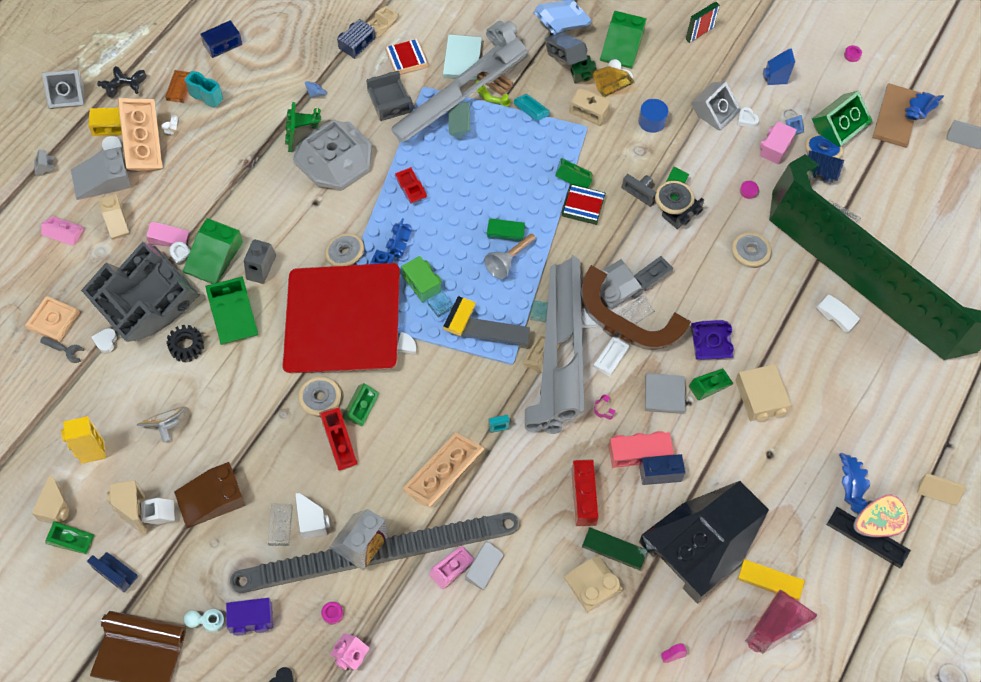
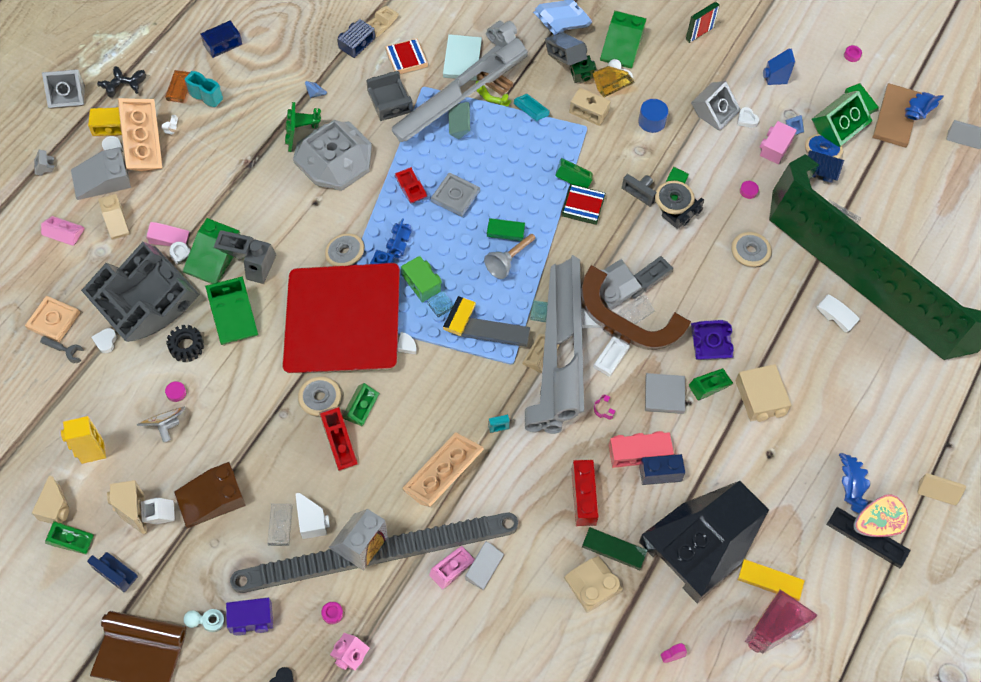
(175, 391): none -> dark pink tile
(233, 244): none -> dark grey slope
(455, 194): none -> light grey tile
(869, 102): none -> green tile

